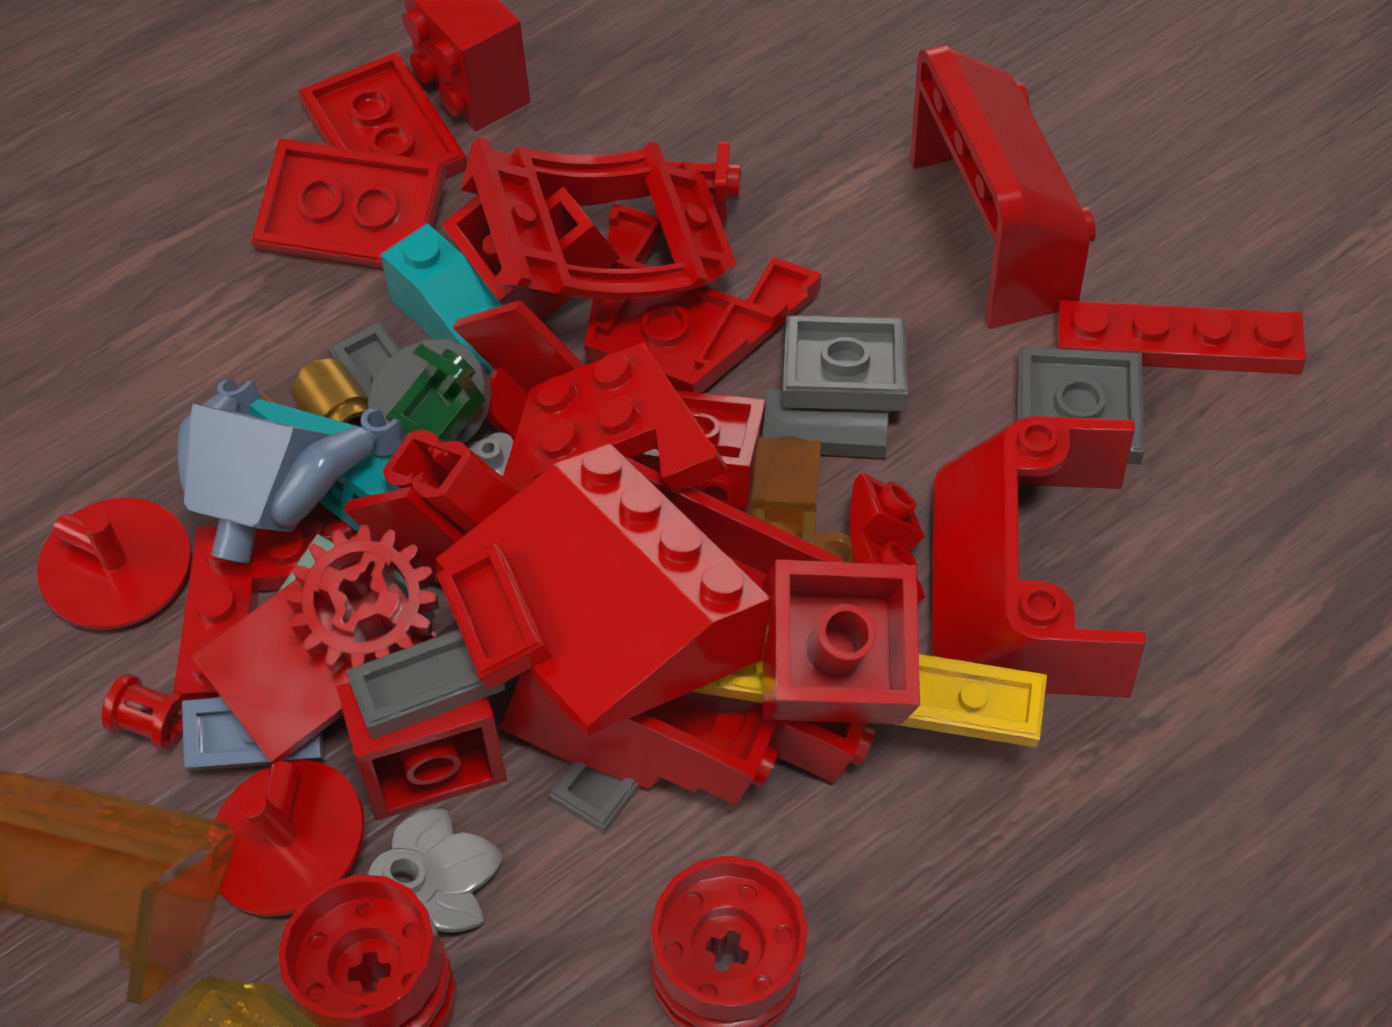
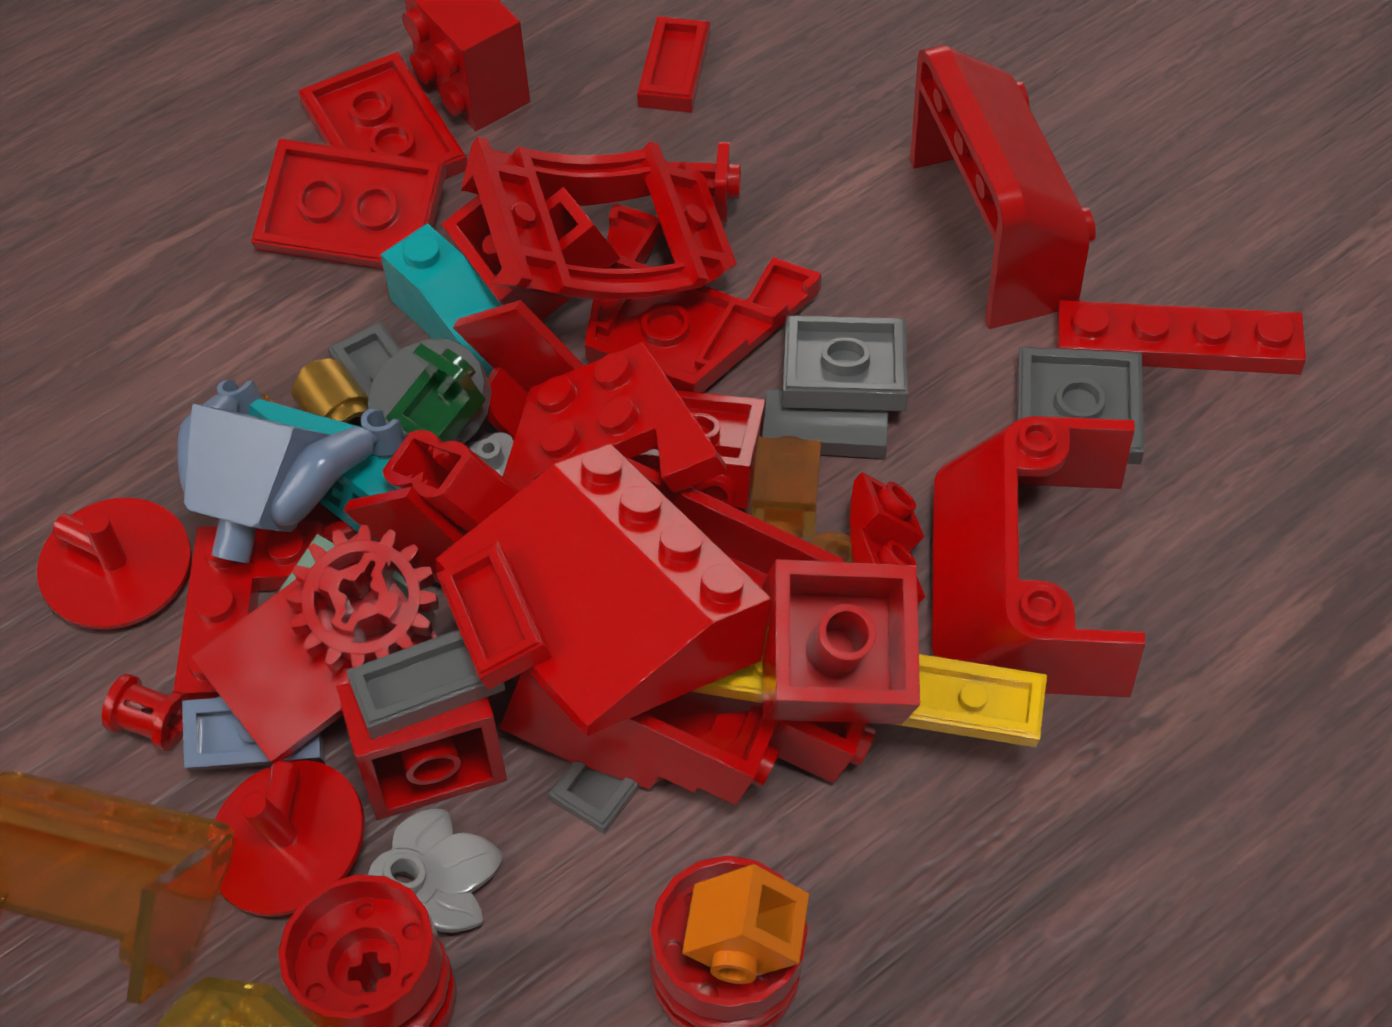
(674, 64): none -> red tile
(746, 924): none -> orange brick

